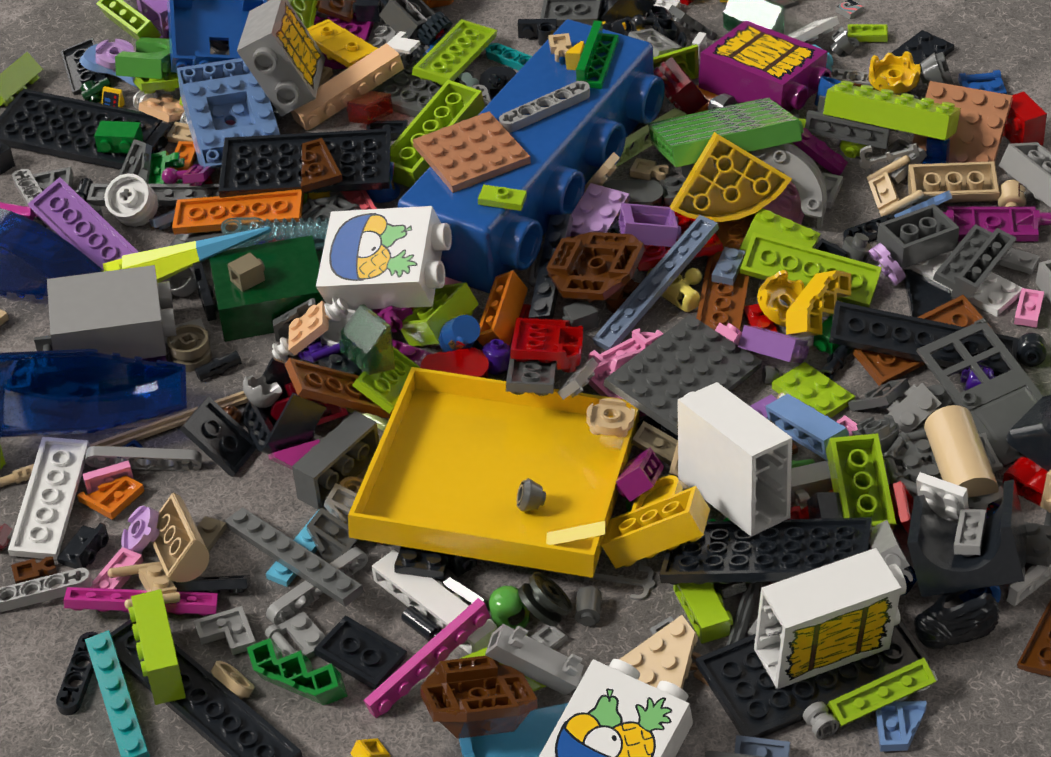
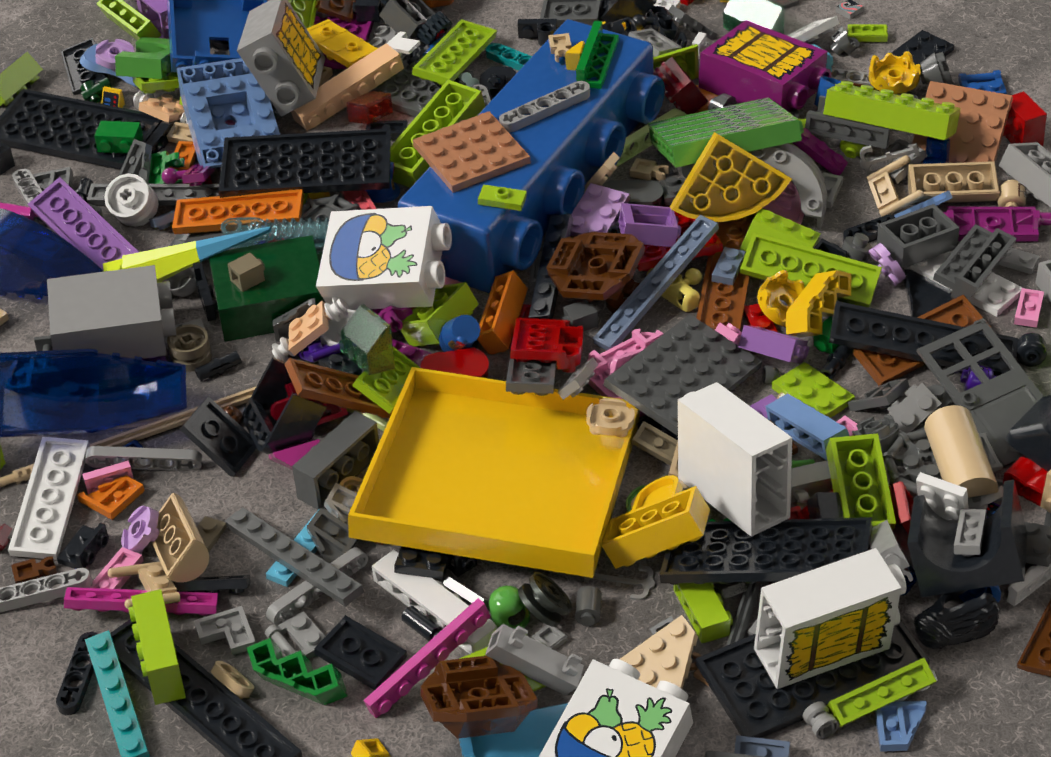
(261, 393): light grey hair -> none
(318, 166): reddish brown wing -> none
(498, 356): dark purple head -> none
(530, 495): dark grey cone -> none
(576, 533): light yellow sticker -> none
(639, 475): magenta brick -> none

